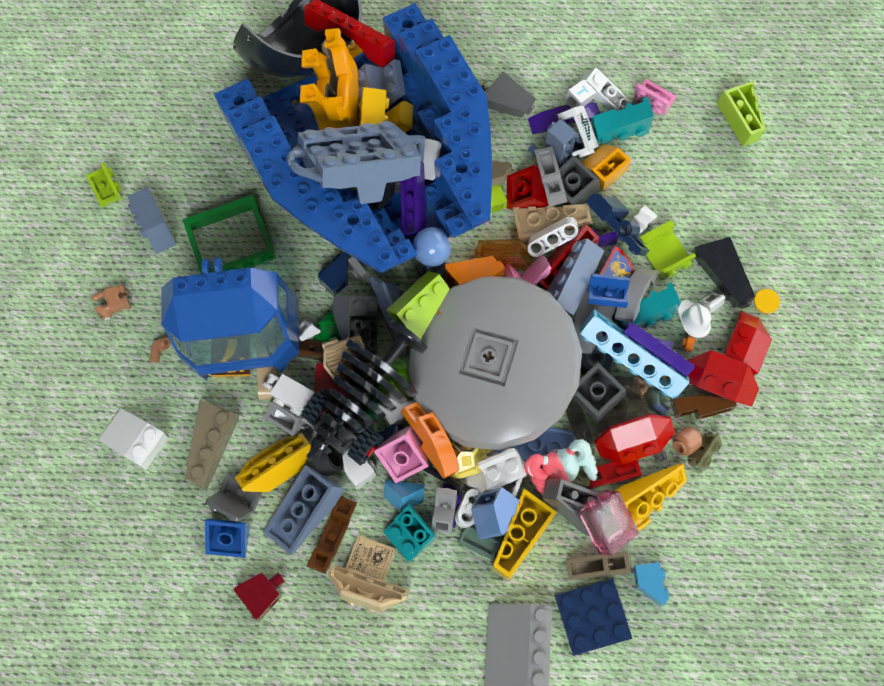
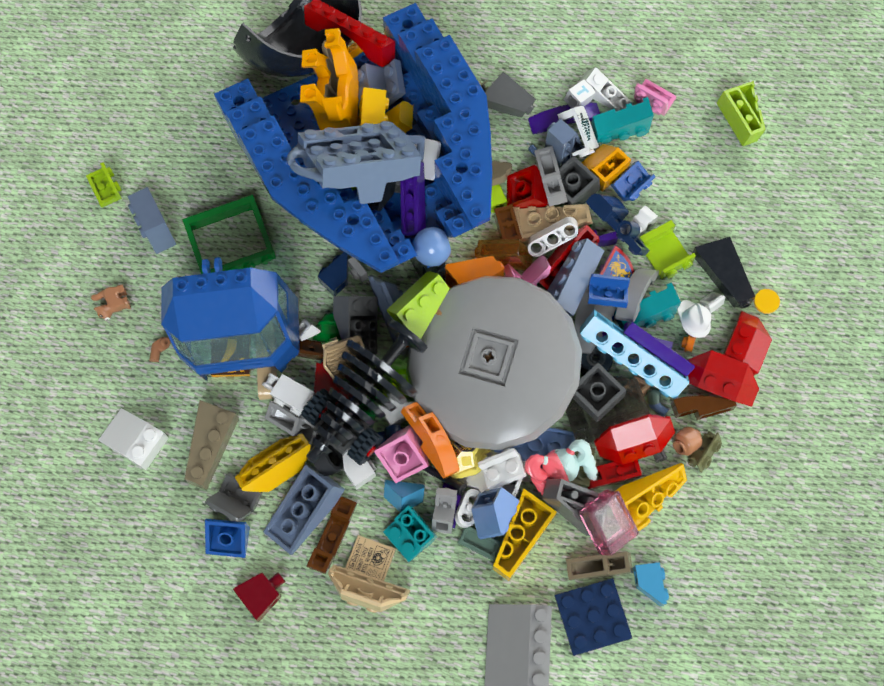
(507, 223): none -> reddish brown hinge
(632, 182): none -> bracket

